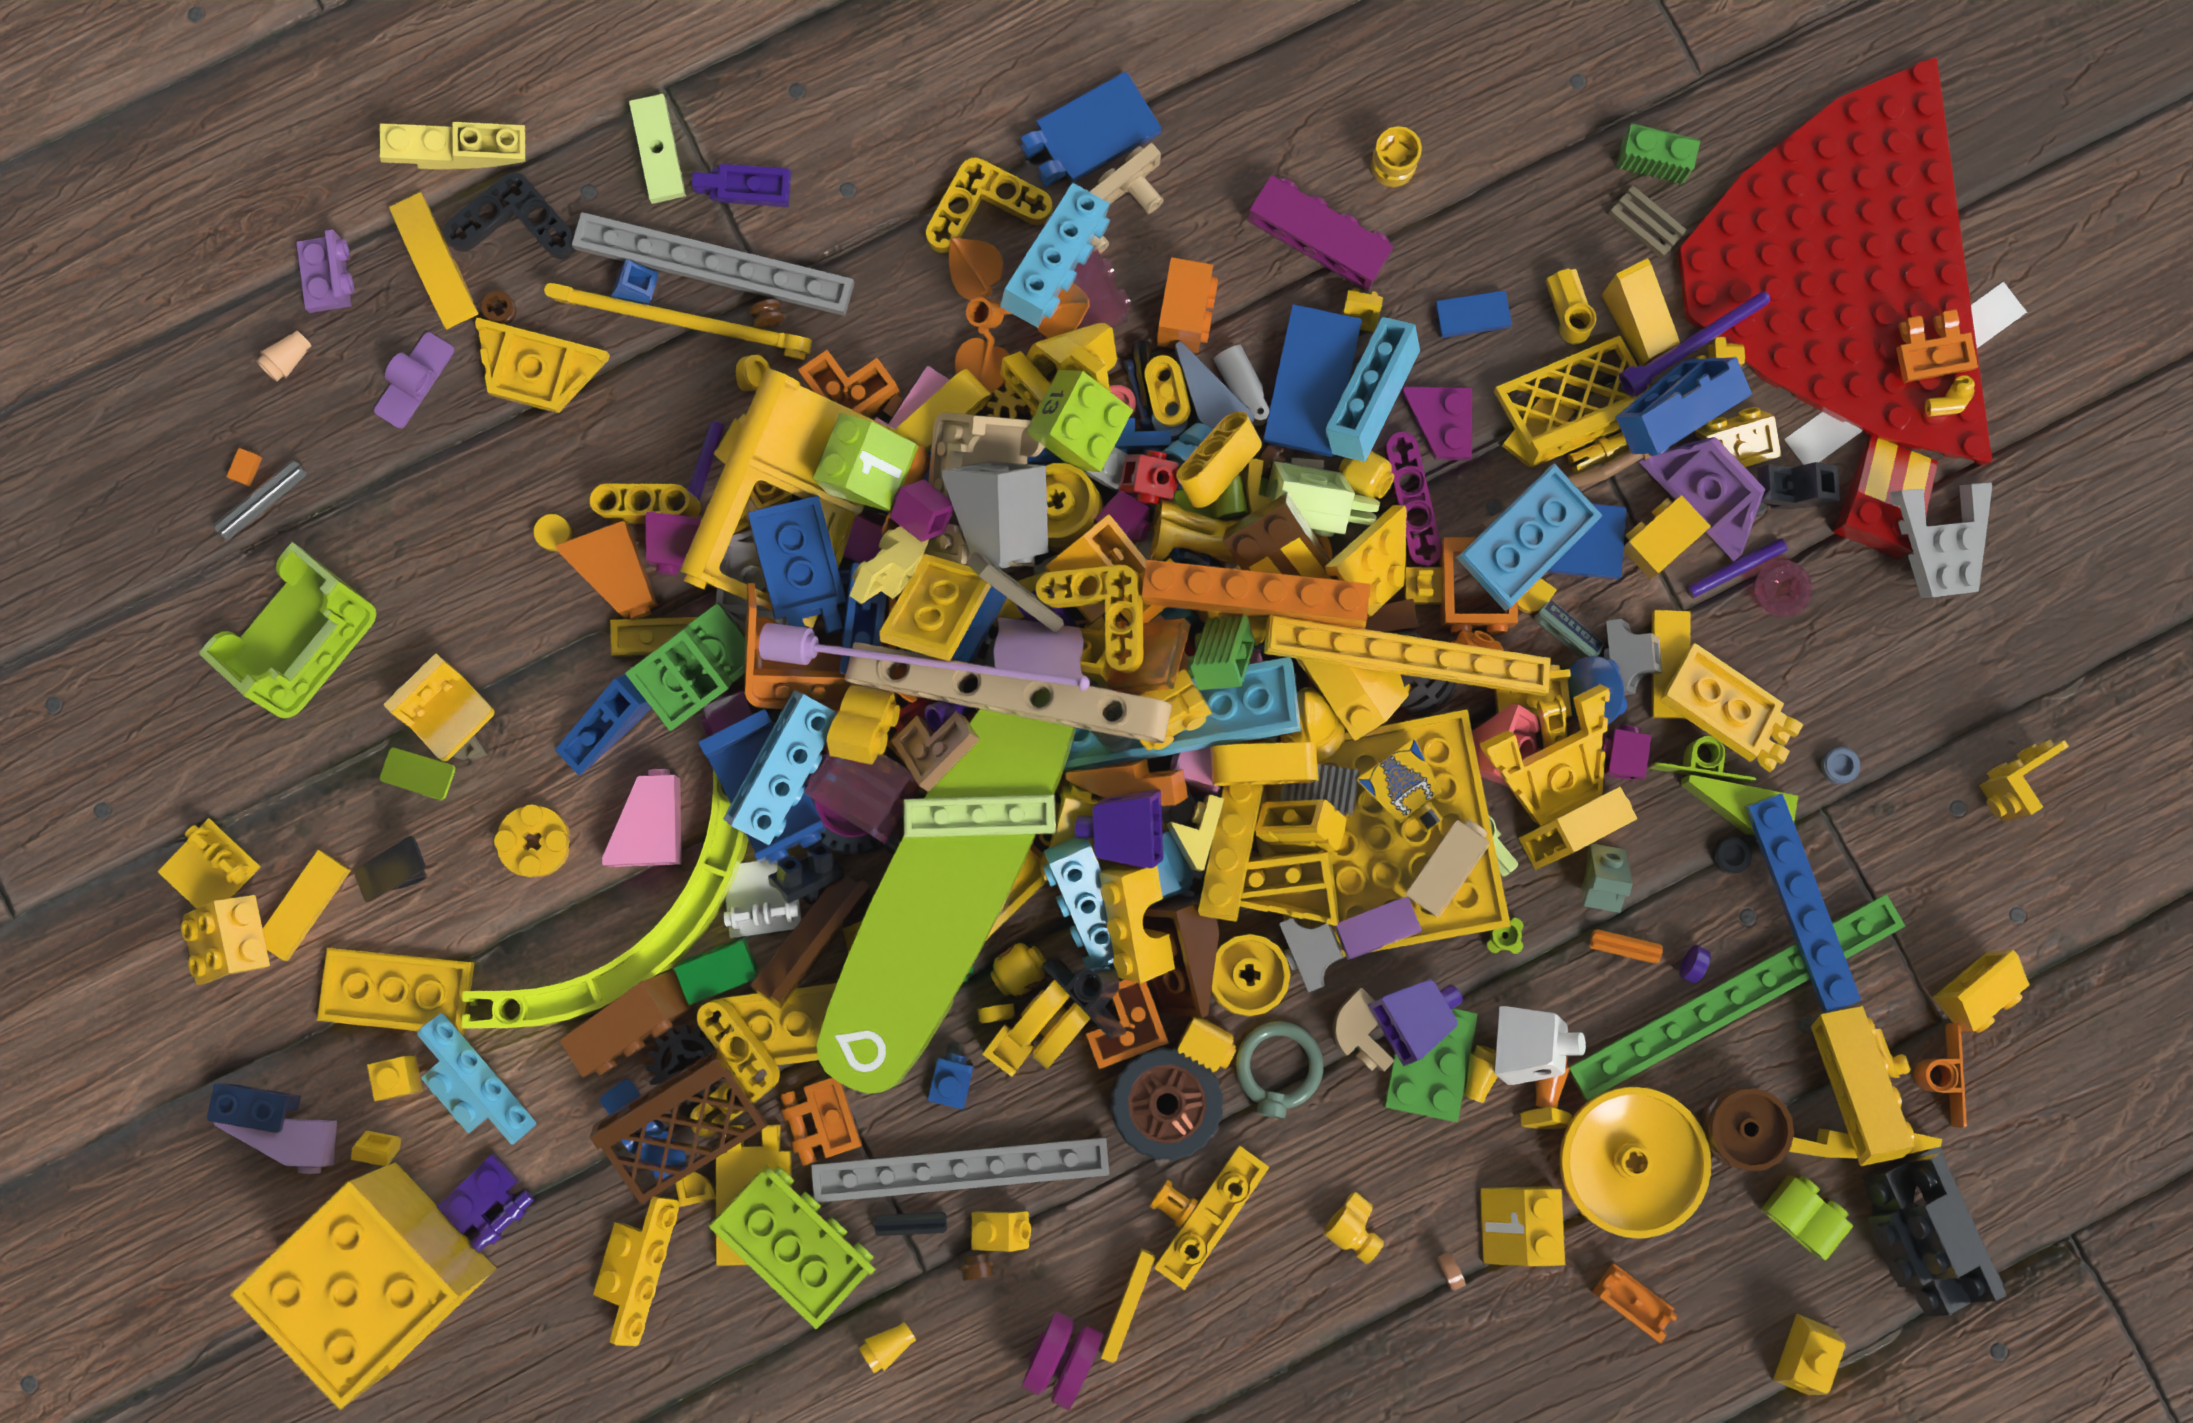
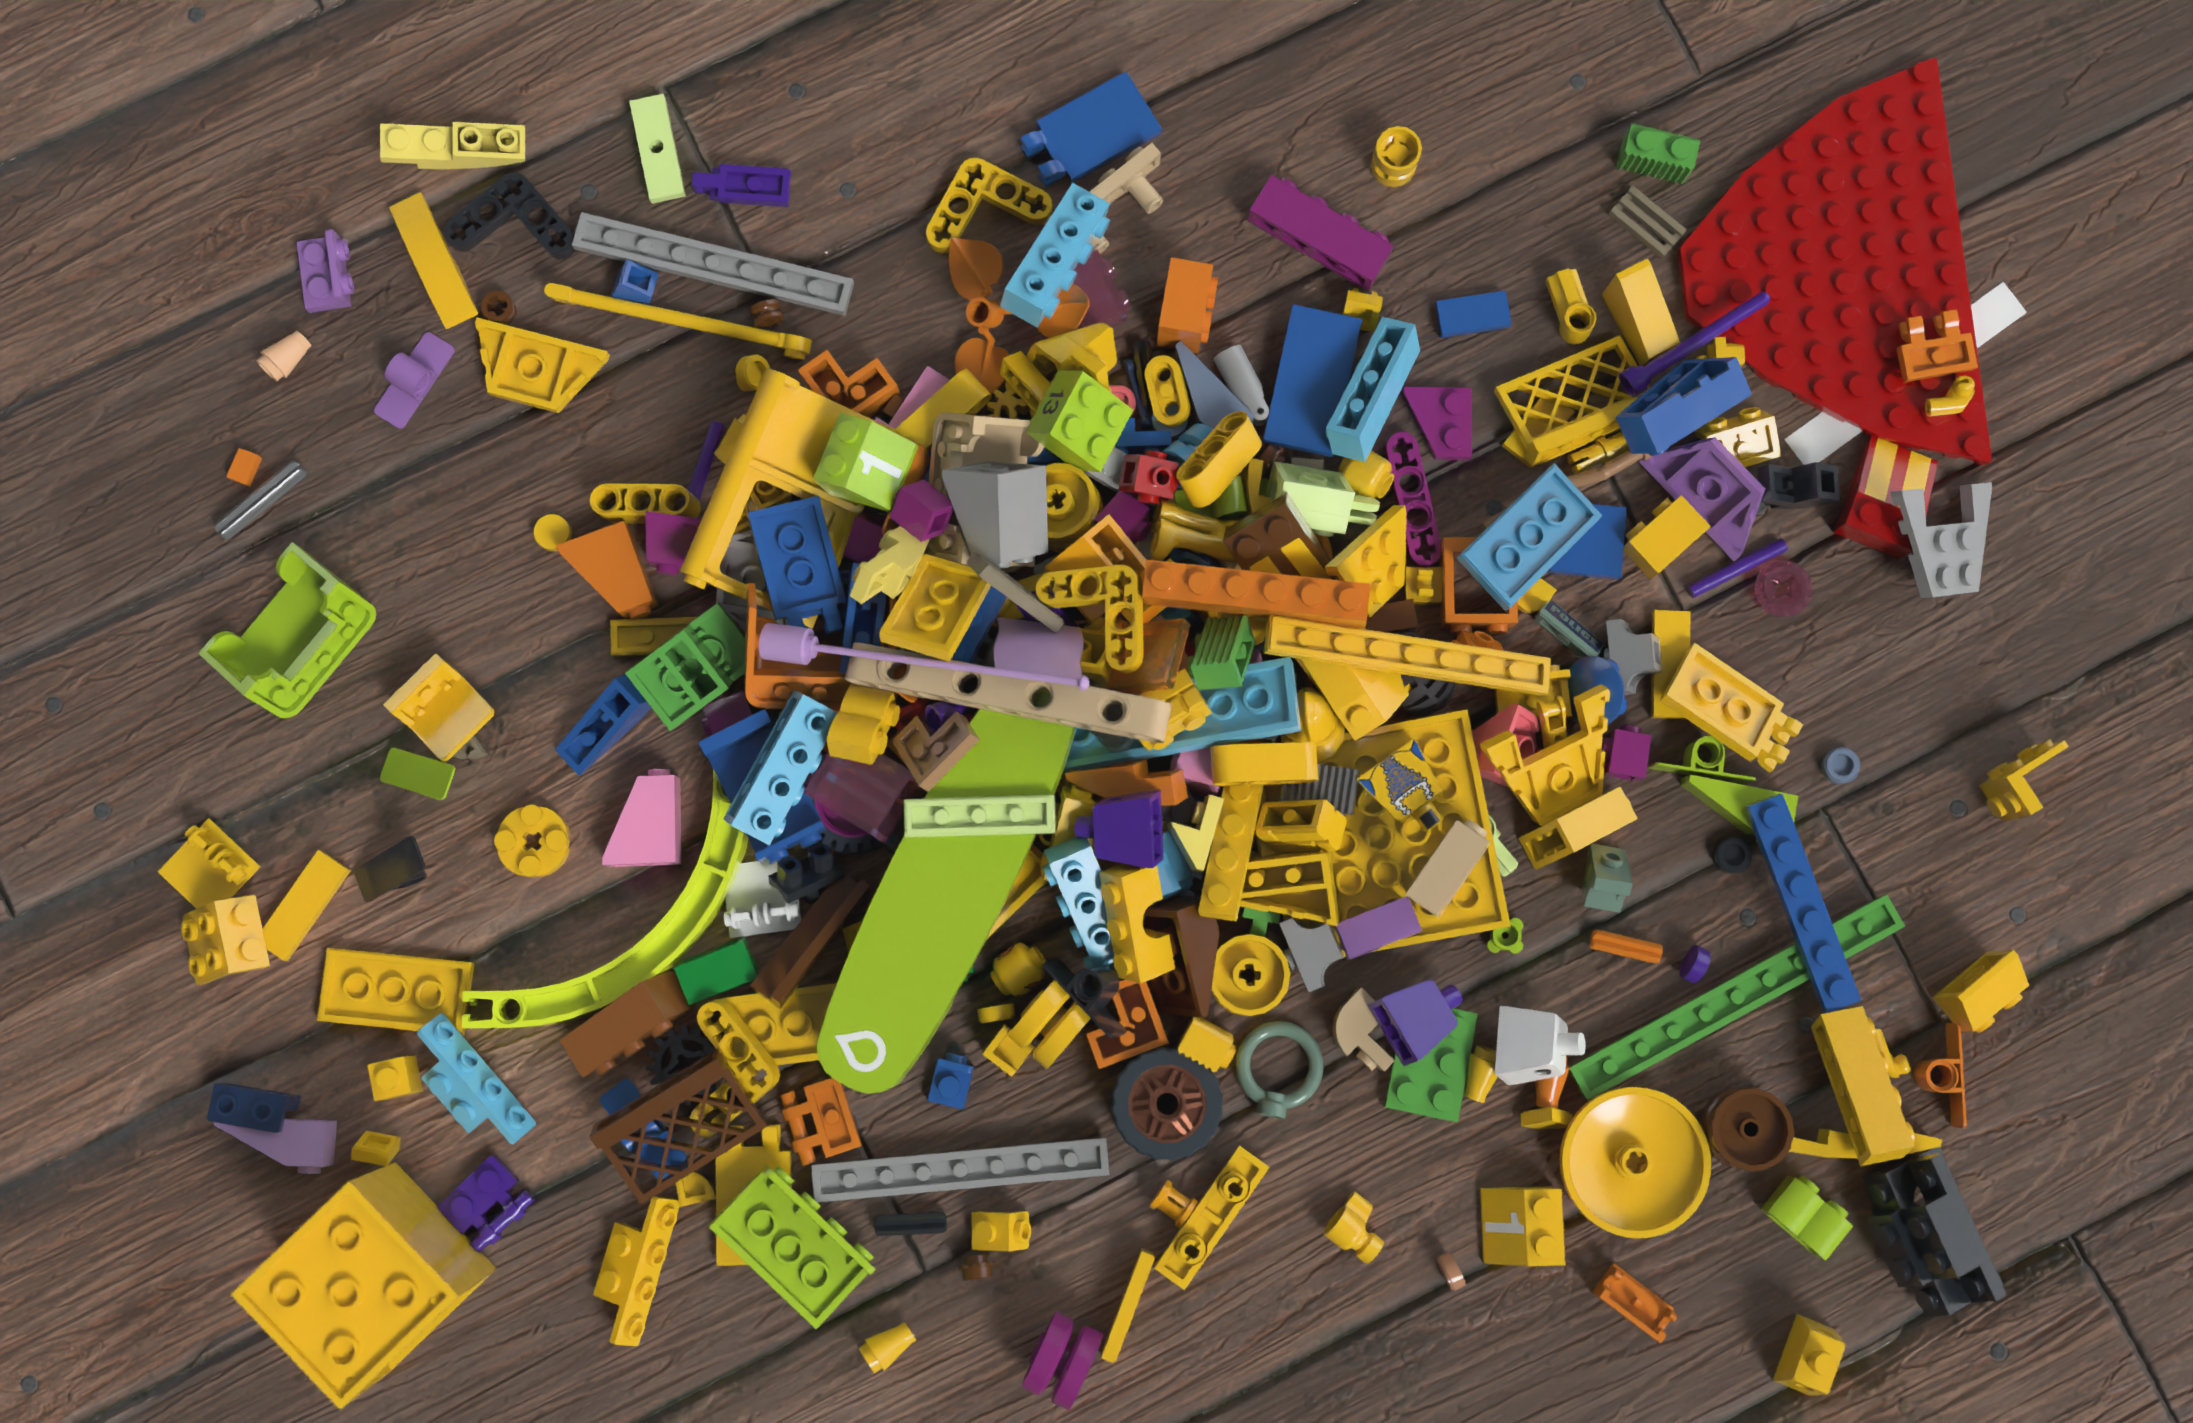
(1260, 920): none -> bright green tile

